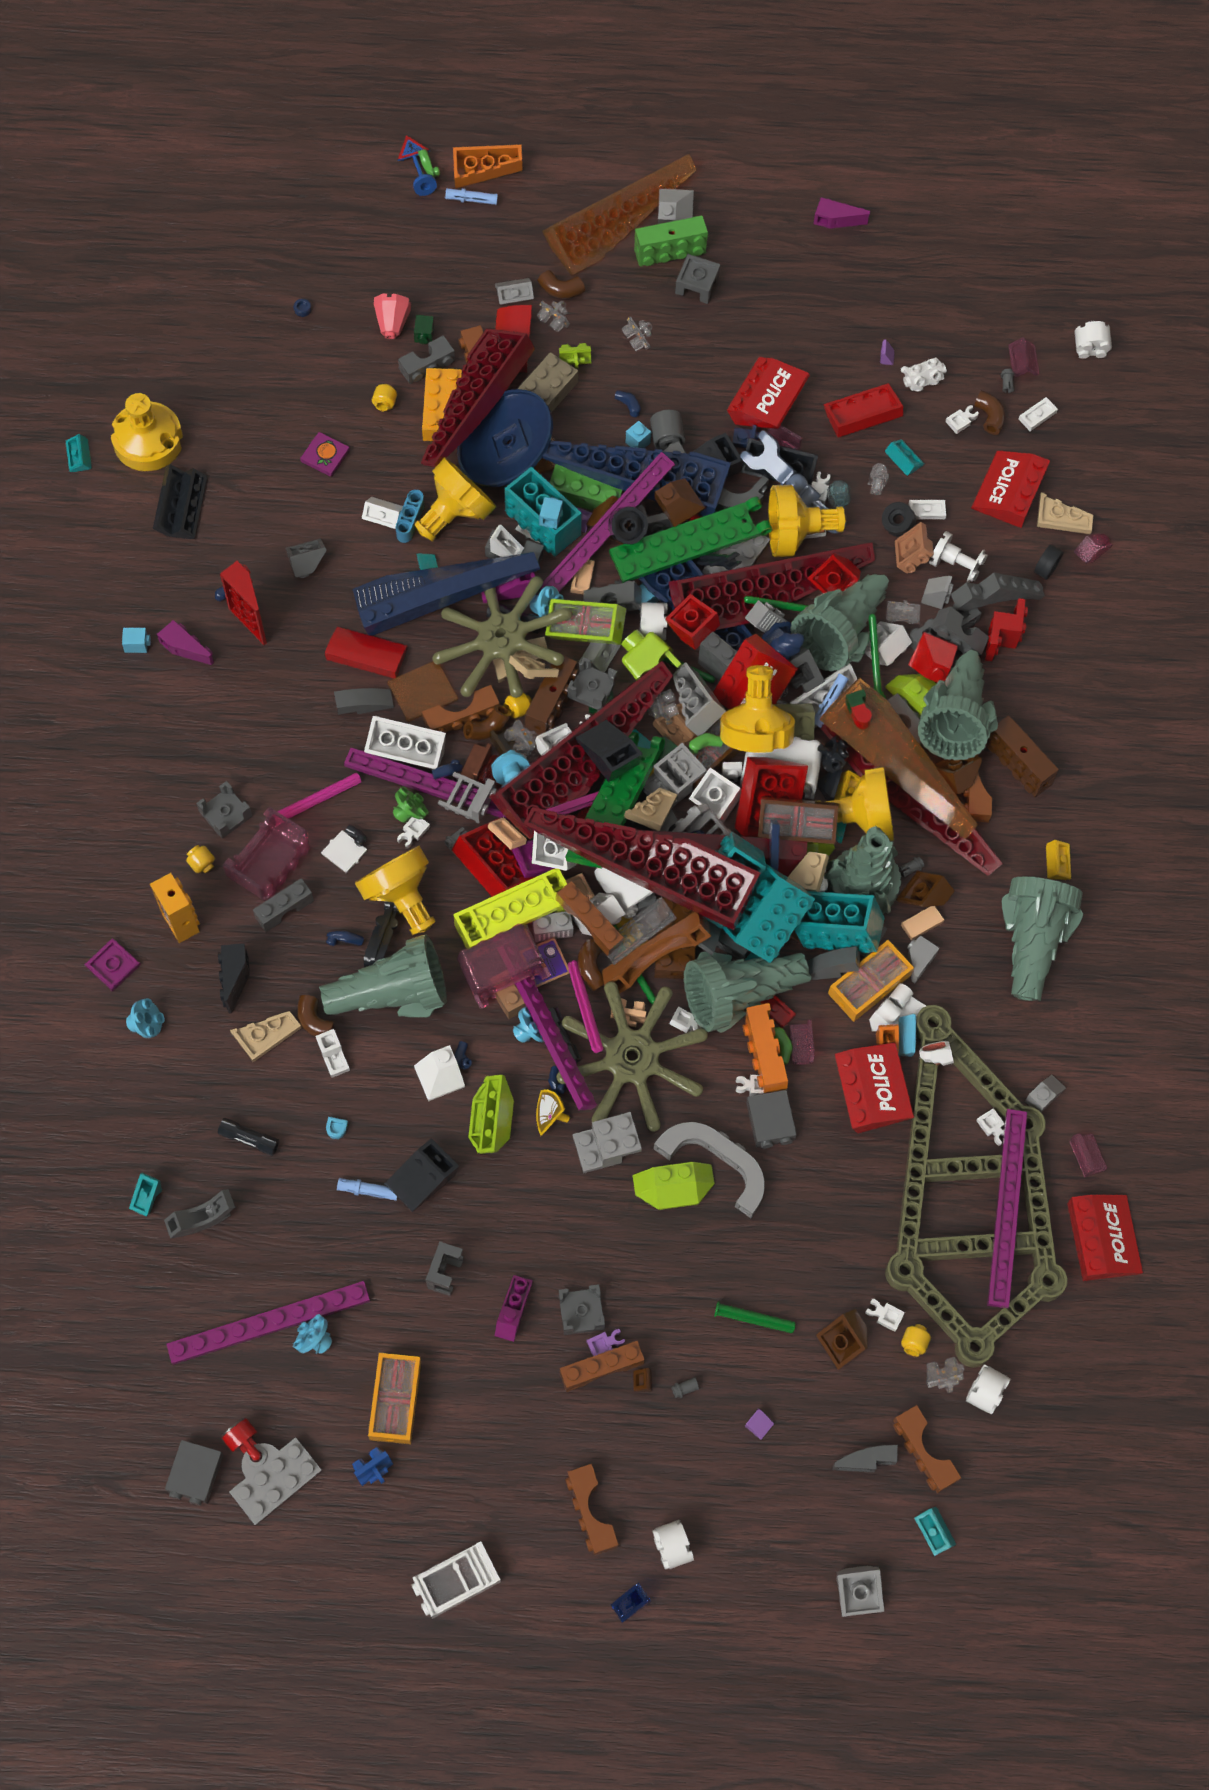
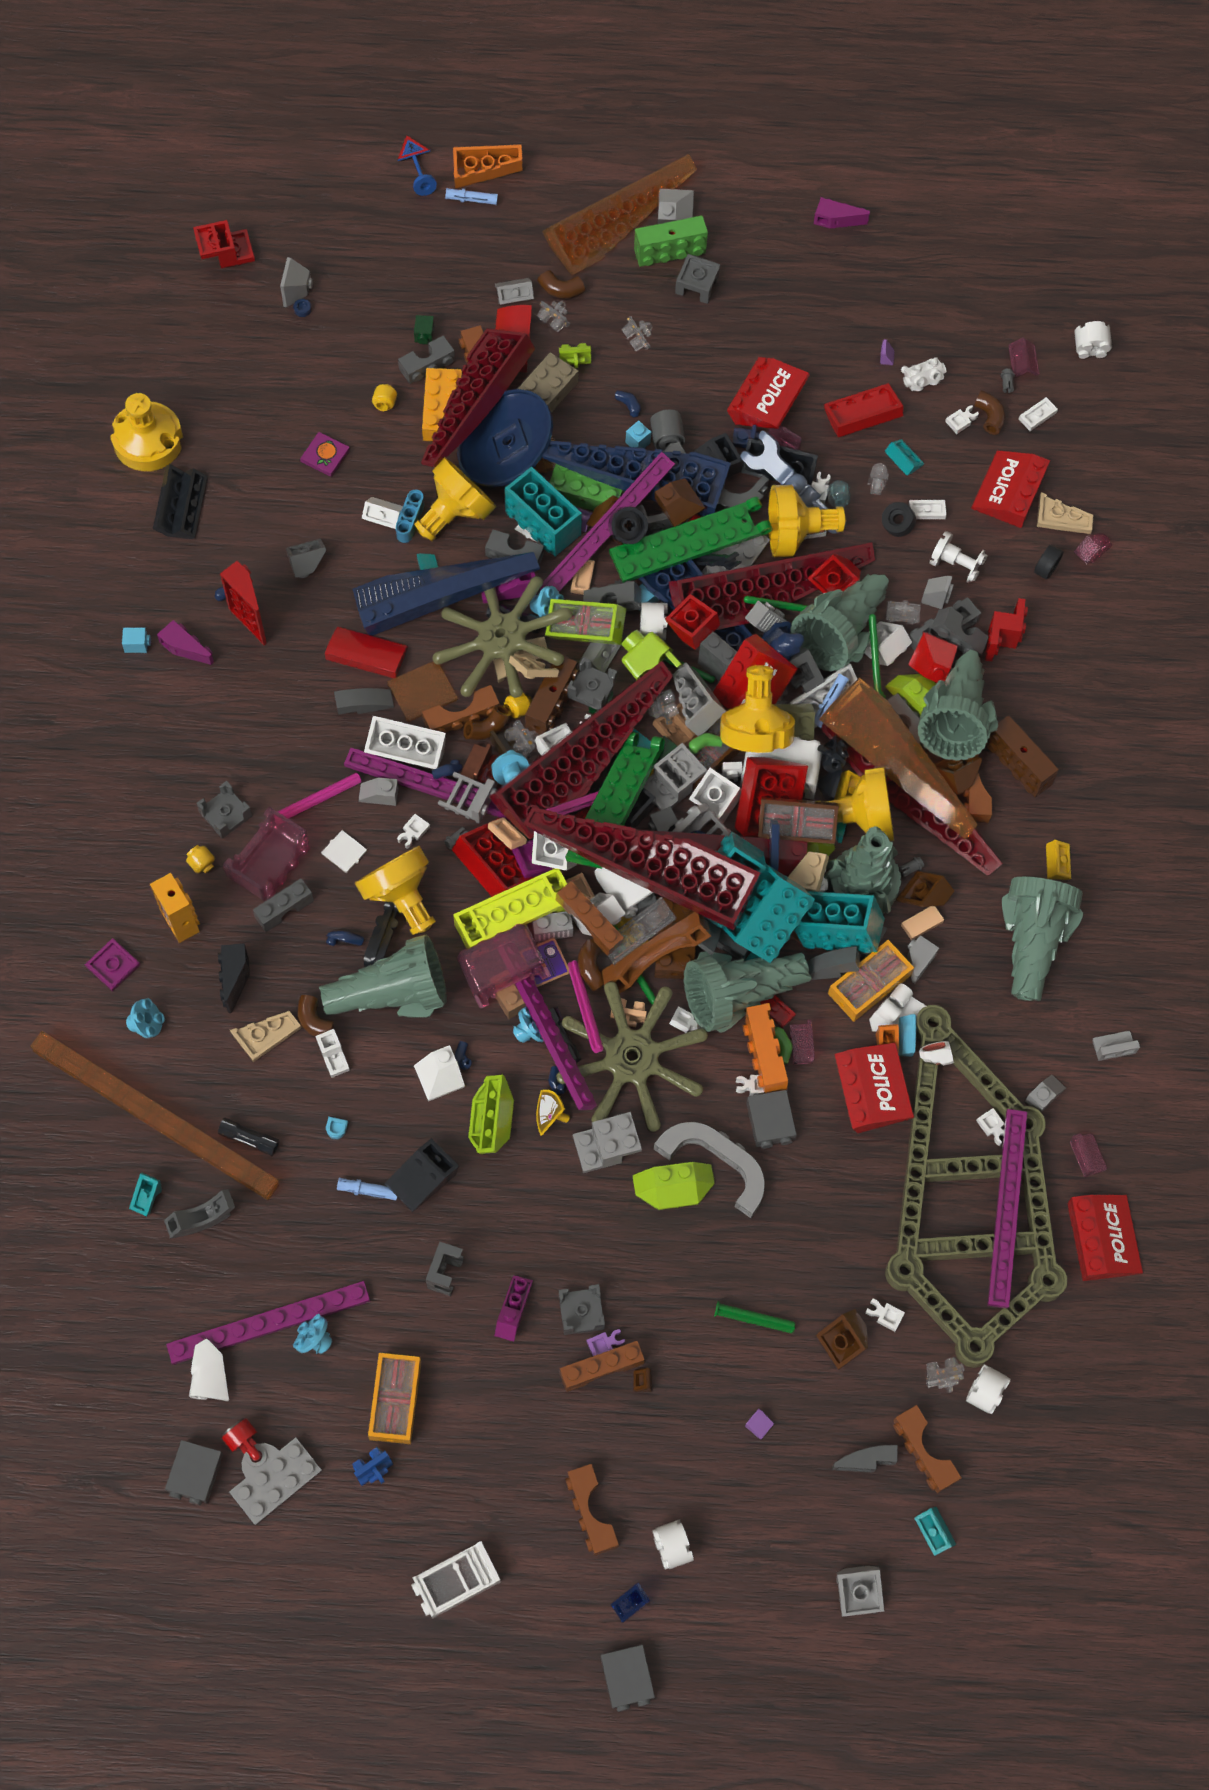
(78, 453): teal slope -> none
(155, 1115): none -> clear orange piece
(208, 1373): none -> white panel
(230, 247): none -> red bracket
(295, 282): none -> light grey slope
(358, 834): black arm -> none
(379, 791): none -> light grey slope
(391, 314): coral cone -> none
(409, 805): bright green plate -> none
(427, 164): bright green arm -> none
(504, 544): white slope -> none
(550, 512): medium azure brick -> none
(610, 749): black slope -> none
(627, 1678): none -> dark grey brick
(653, 810): tan wing -> none
(684, 1388): dark grey pin -> none
(858, 710): leg -> none
(913, 548): nougat plate -> none
(915, 1340): yellow head -> none
(996, 589): dark grey arch -> none
(1115, 1045): none -> light grey panel

